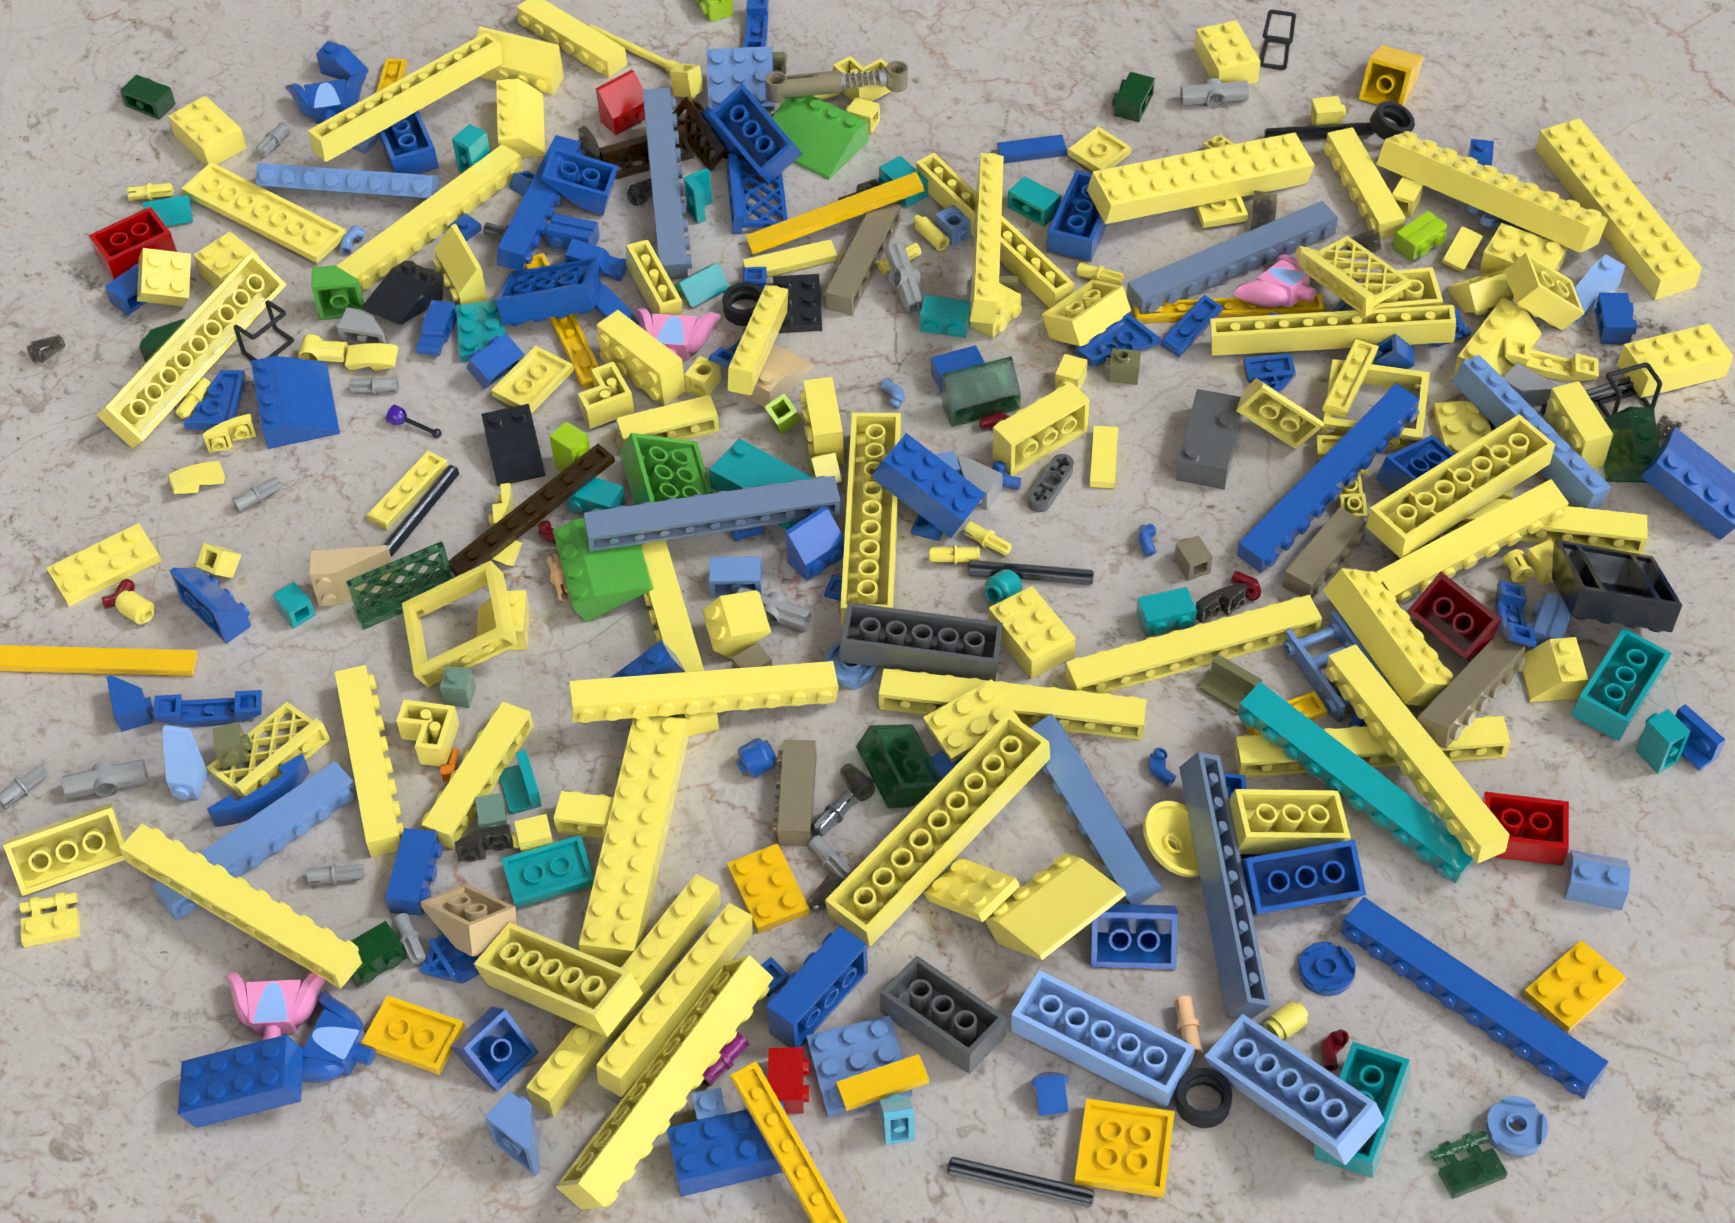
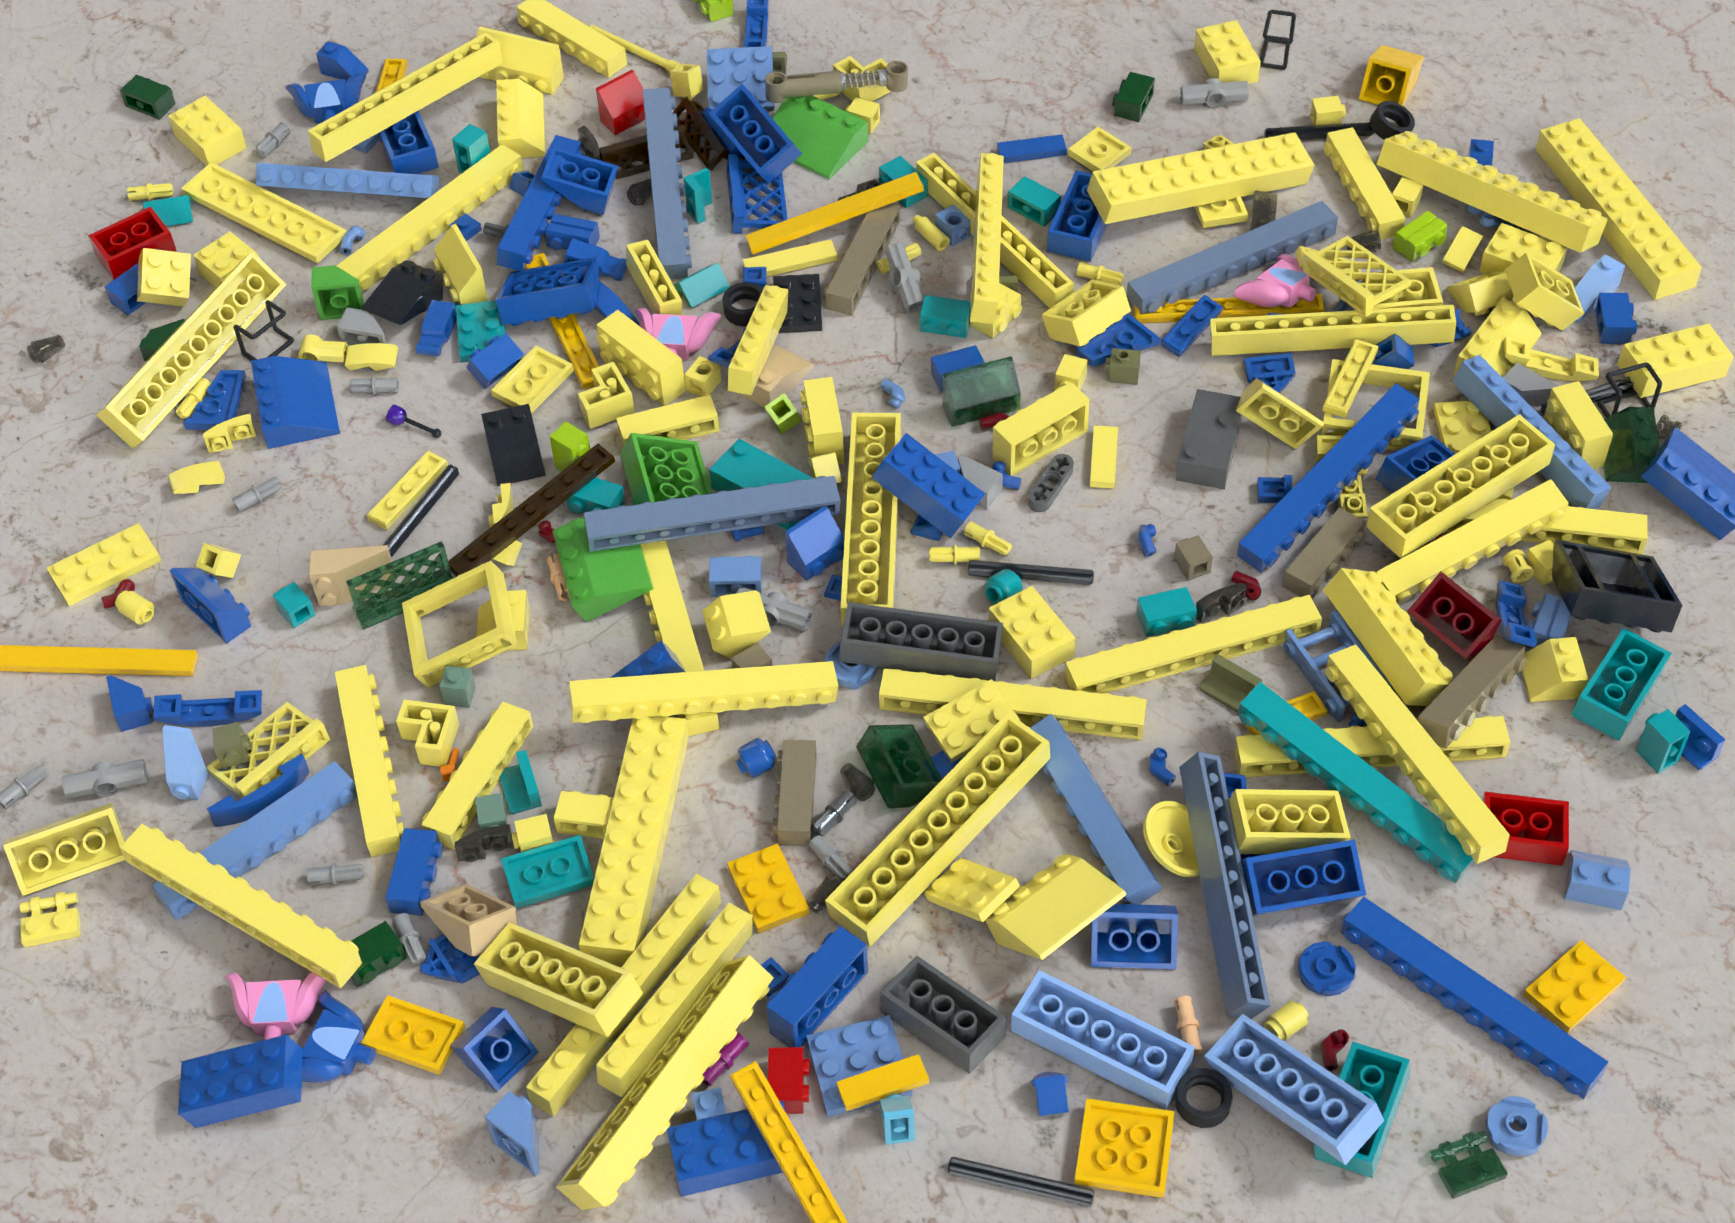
(1273, 489): none -> blue tile

